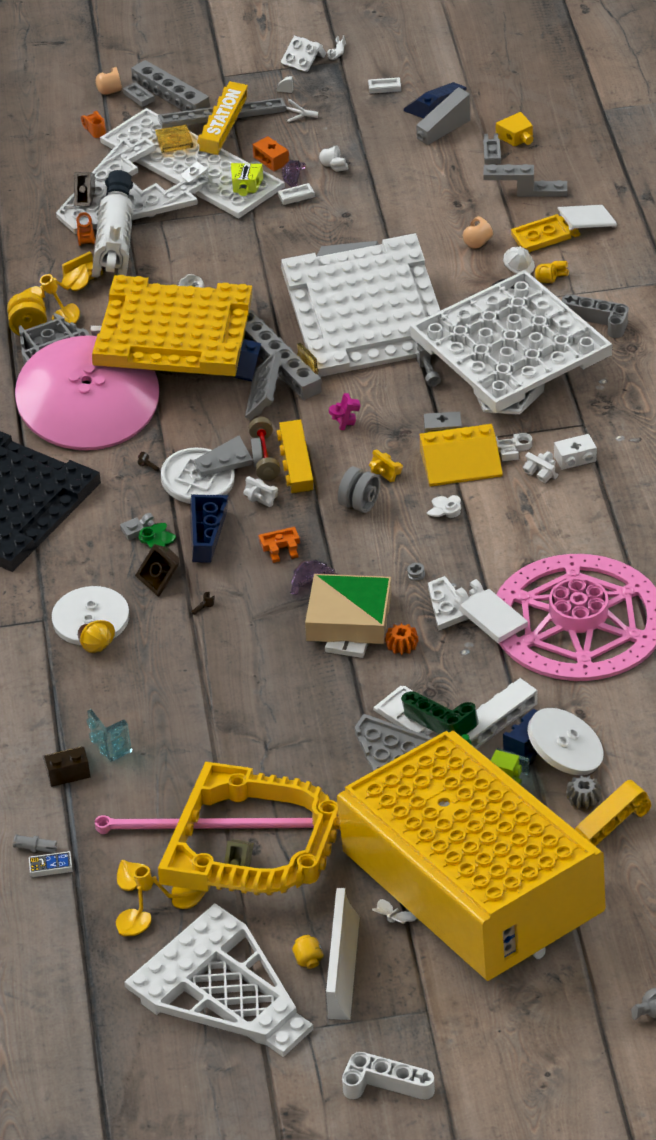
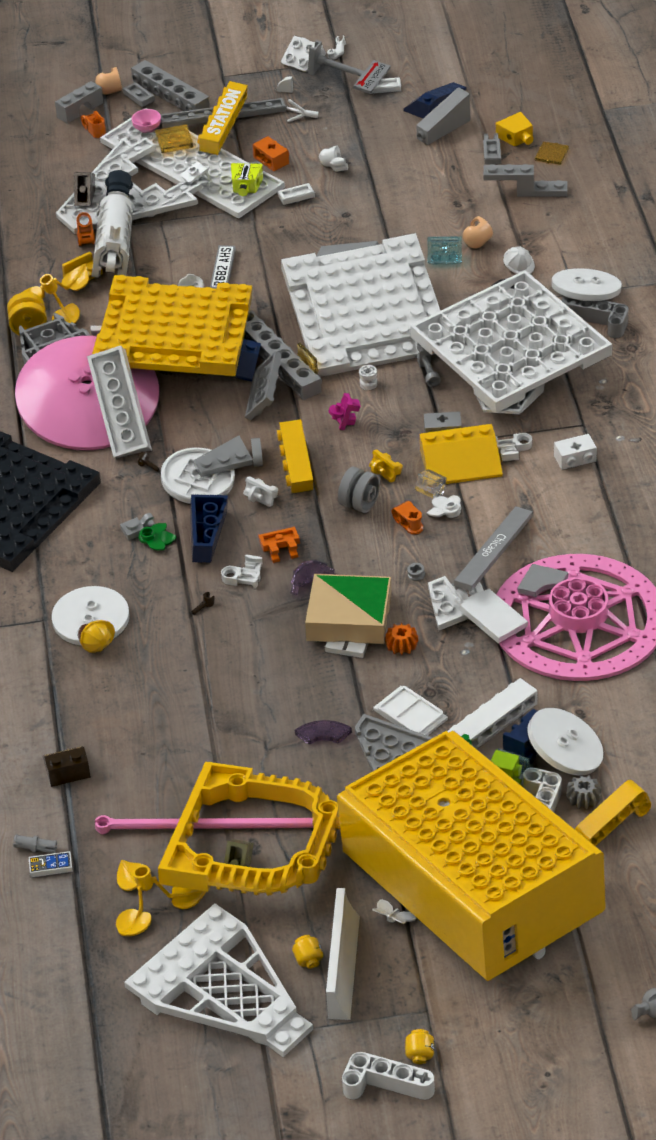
(68, 106): none -> light grey arch
(113, 740): clear light blue bracket -> none
(119, 402): none -> white arch
(146, 120): none -> bright pink piece
(158, 568): dark brown slope -> none
(223, 265): none -> tile
(244, 575): none -> white piece
(268, 467): dark tan axle -> none
(291, 172): clear purple piece -> none
(323, 730): none -> clear purple tile
(368, 377): none -> white wheel
(369, 78): none -> light grey piece
(408, 517): none -> orange piece
(419, 1046): none -> yellow head
(430, 483): none -> clear brick
(438, 717): dark green beam -> none
(444, 250): none -> clear light blue bracket
(493, 549): none -> light grey tile
(540, 579): none -> light grey tile
(543, 233): yellow tile -> none
(543, 464): white hips -> none
(543, 785): none -> white beam
(549, 271): yellow piece -> none
(552, 153): none -> clear yellow piece
(586, 284): none -> white plate
(587, 216): white piece -> none

